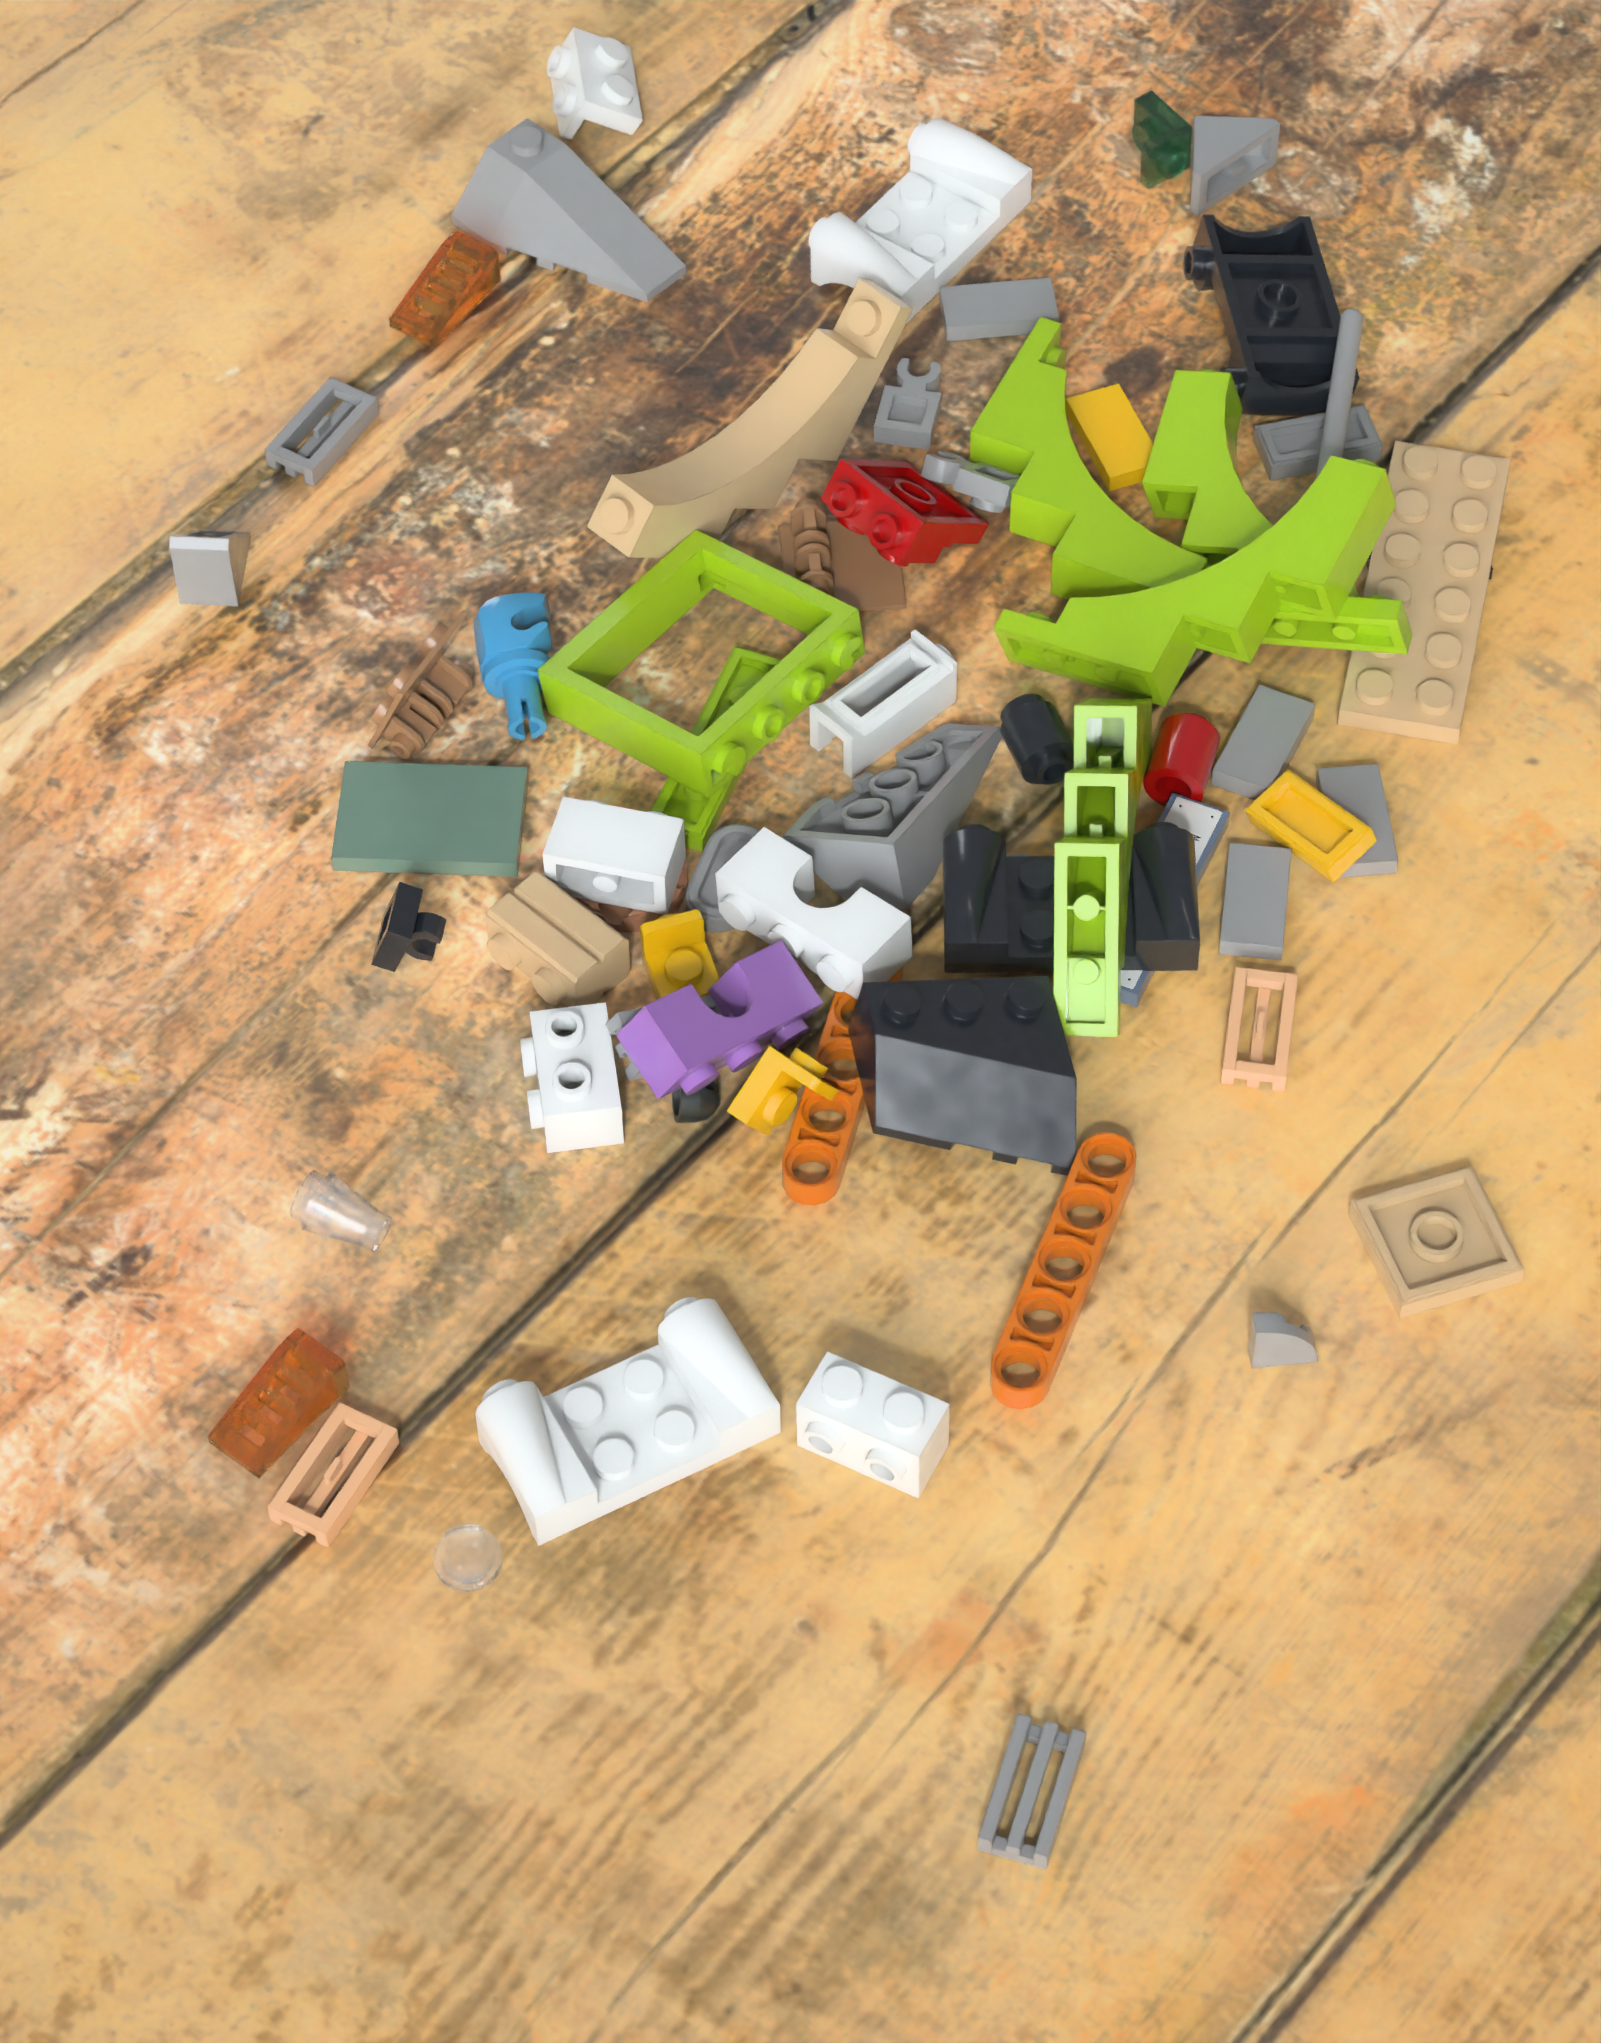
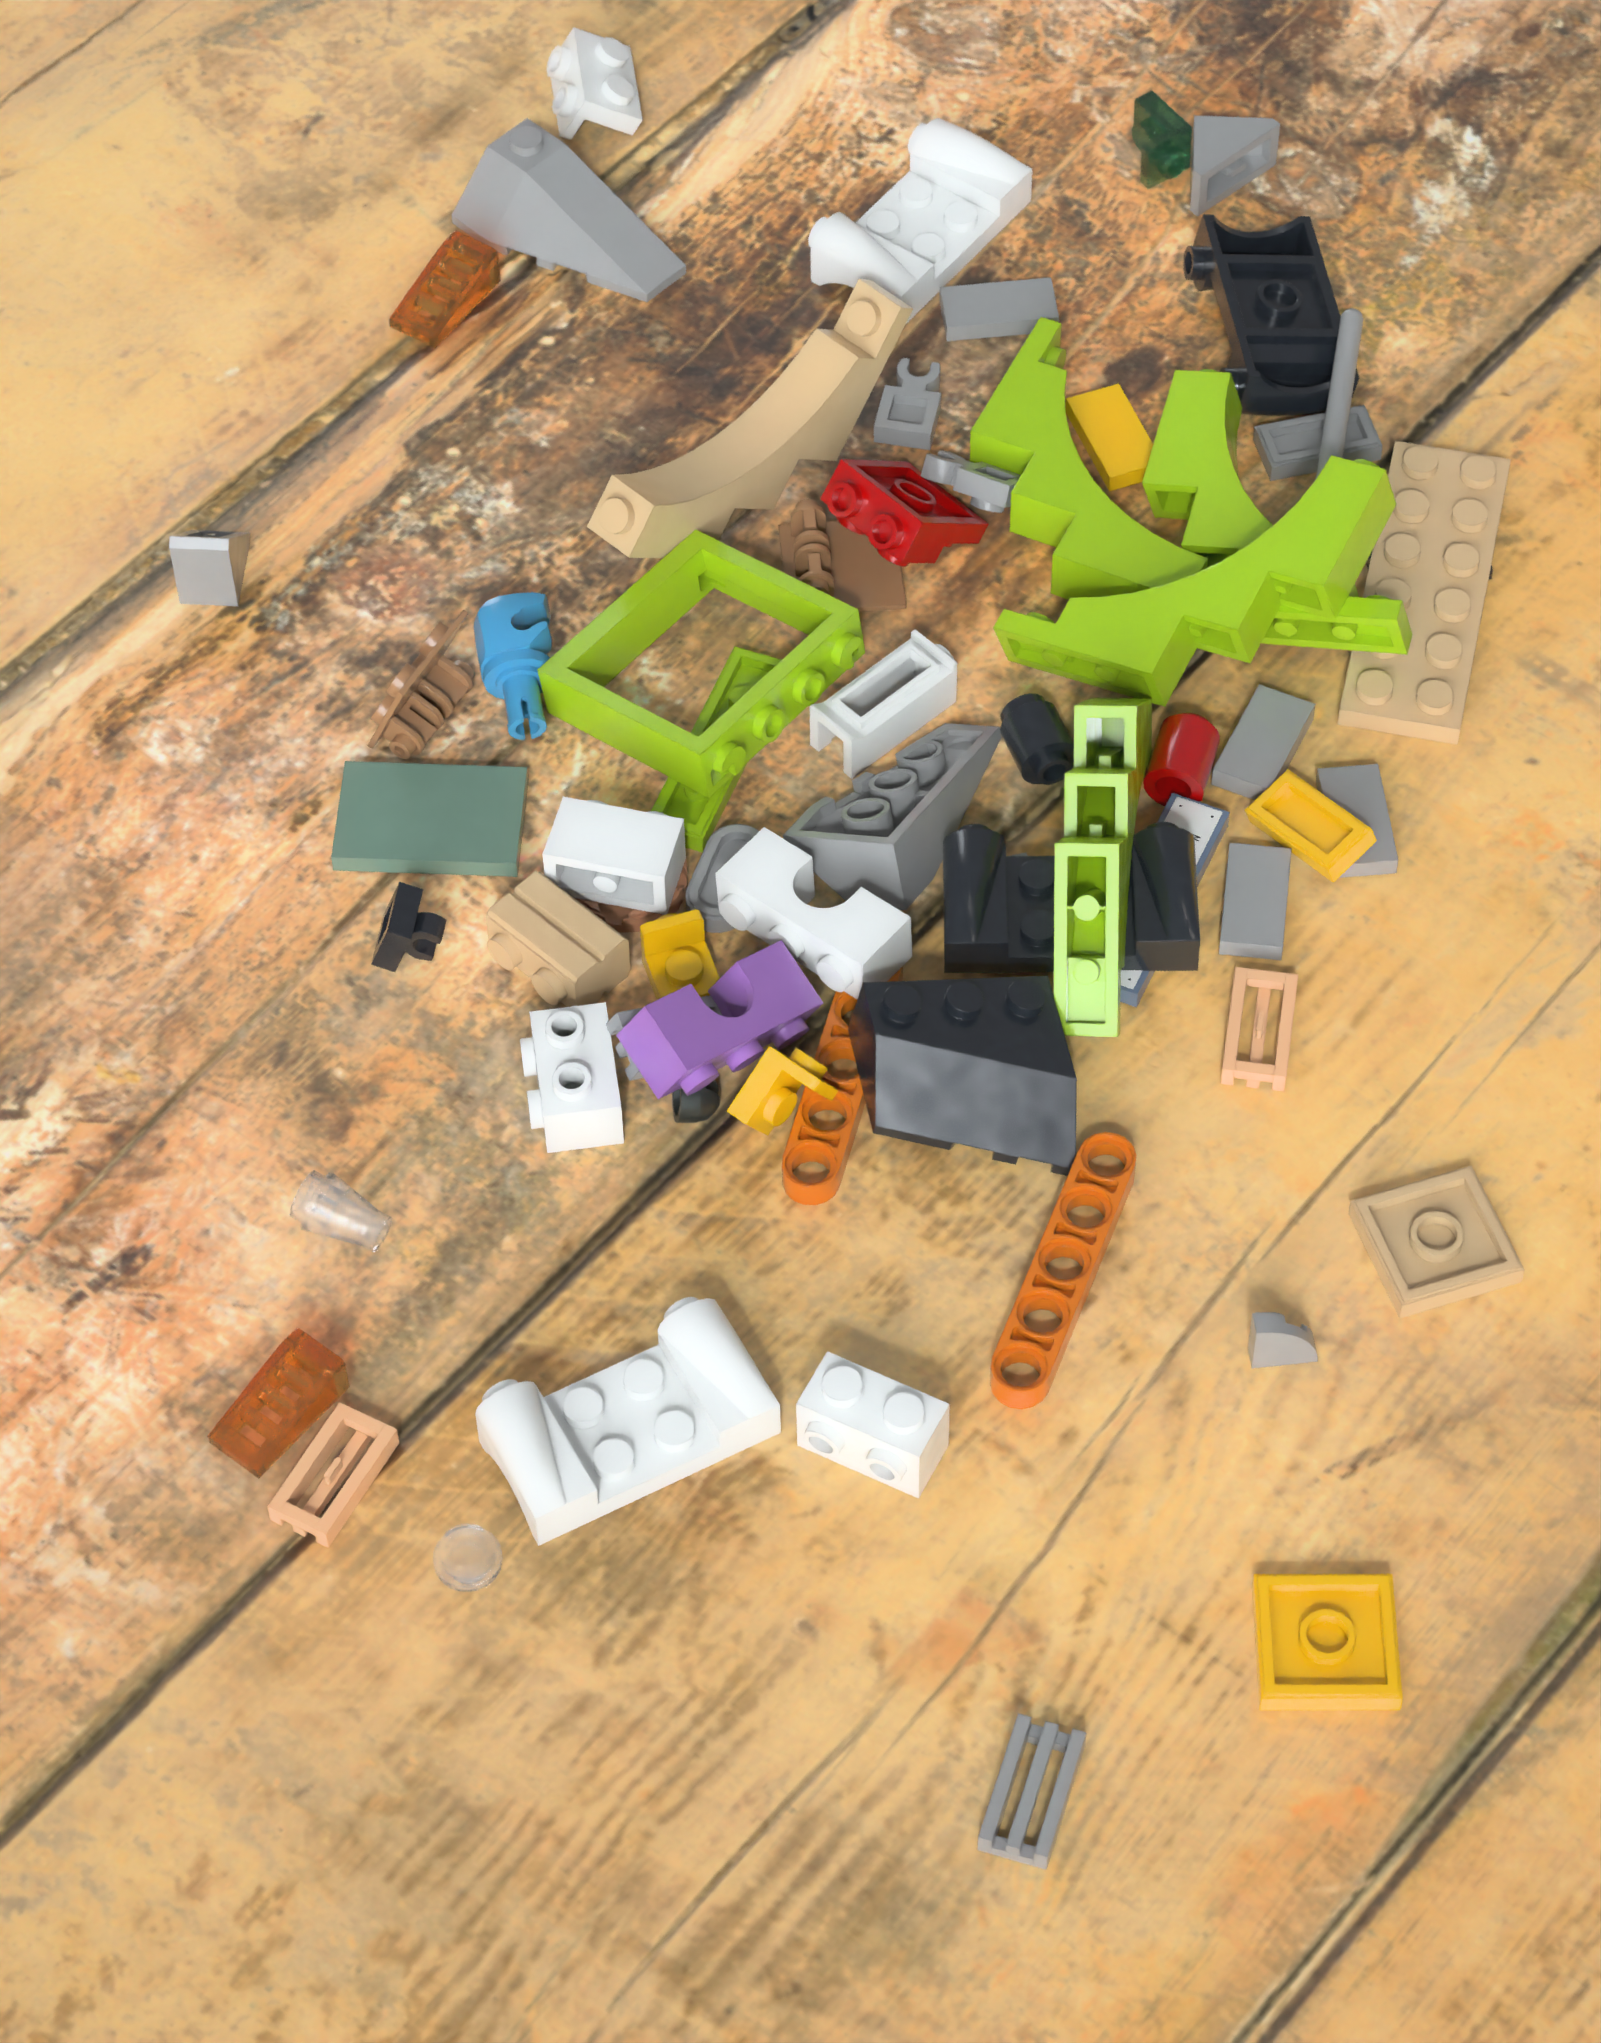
(331, 434): light grey tile -> none
(1326, 1642): none -> yellow tile

